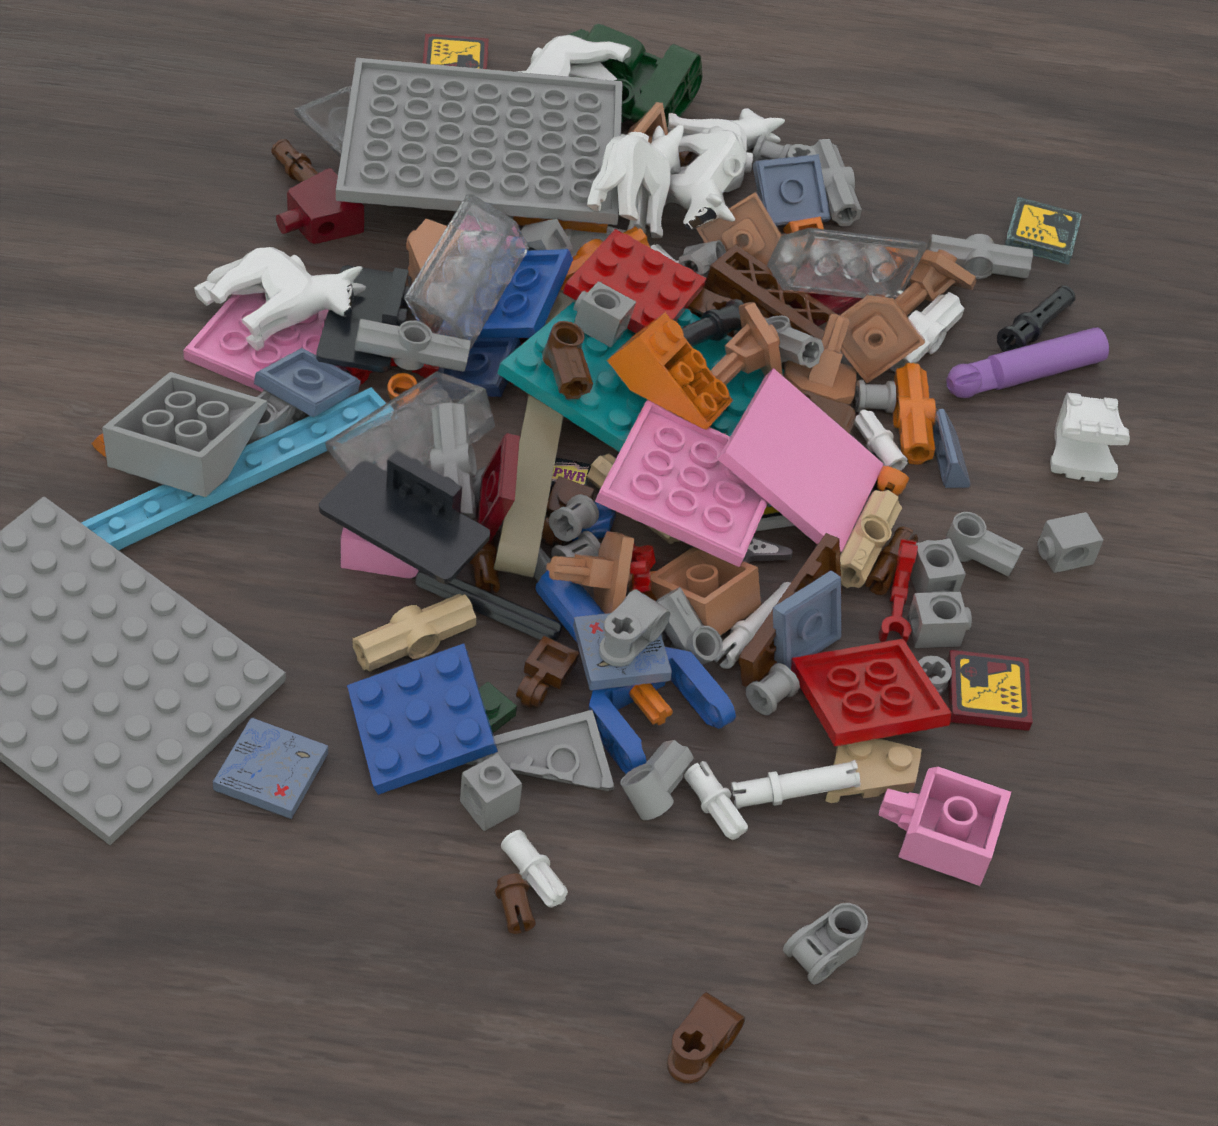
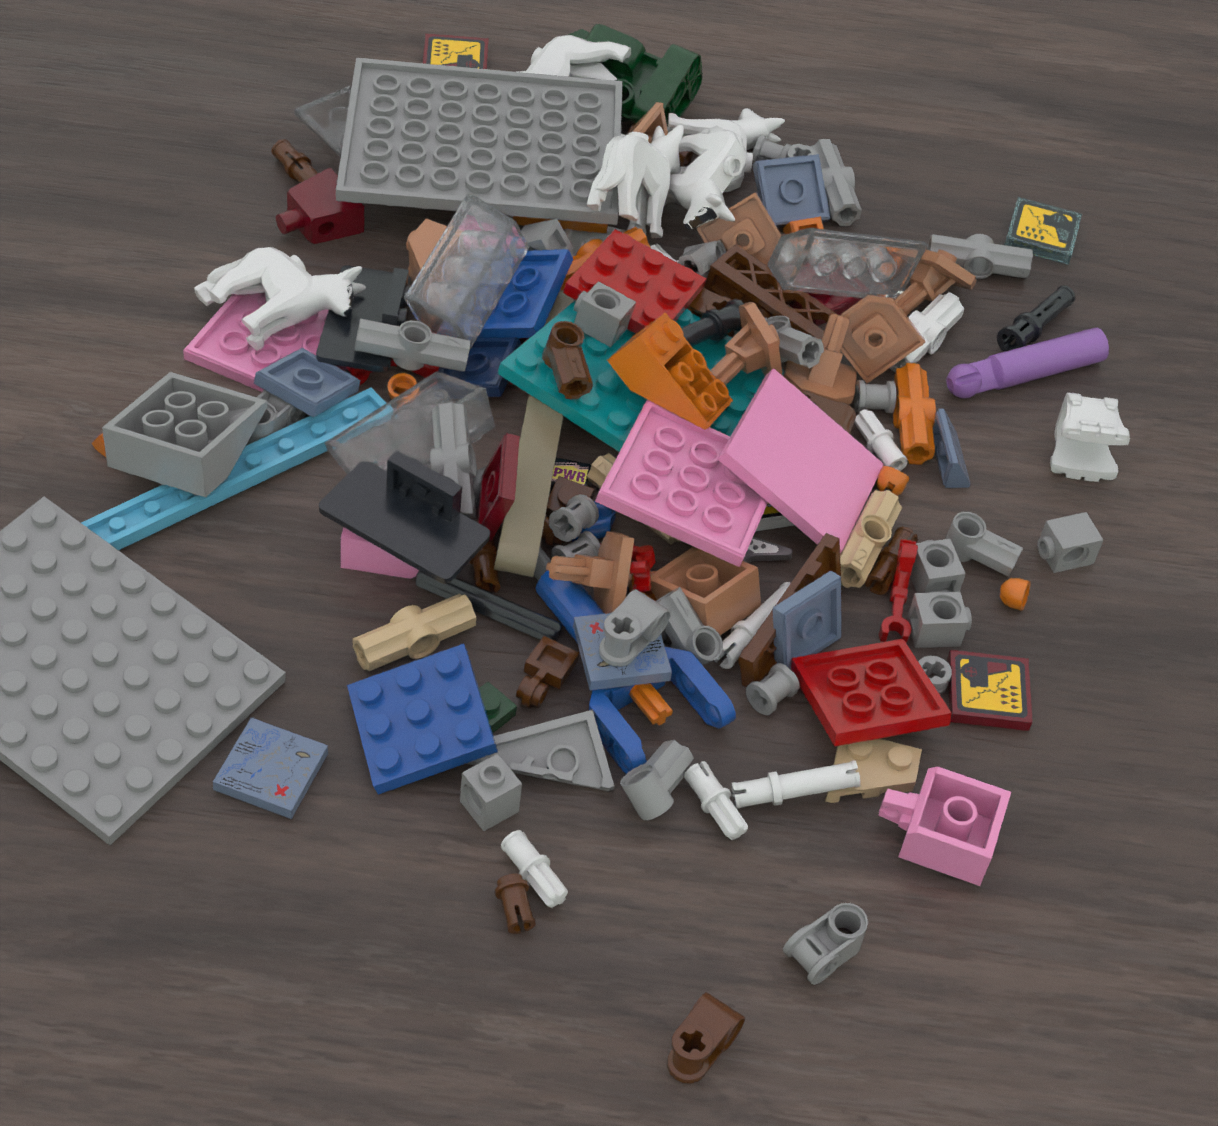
(1015, 593): none -> orange hinge

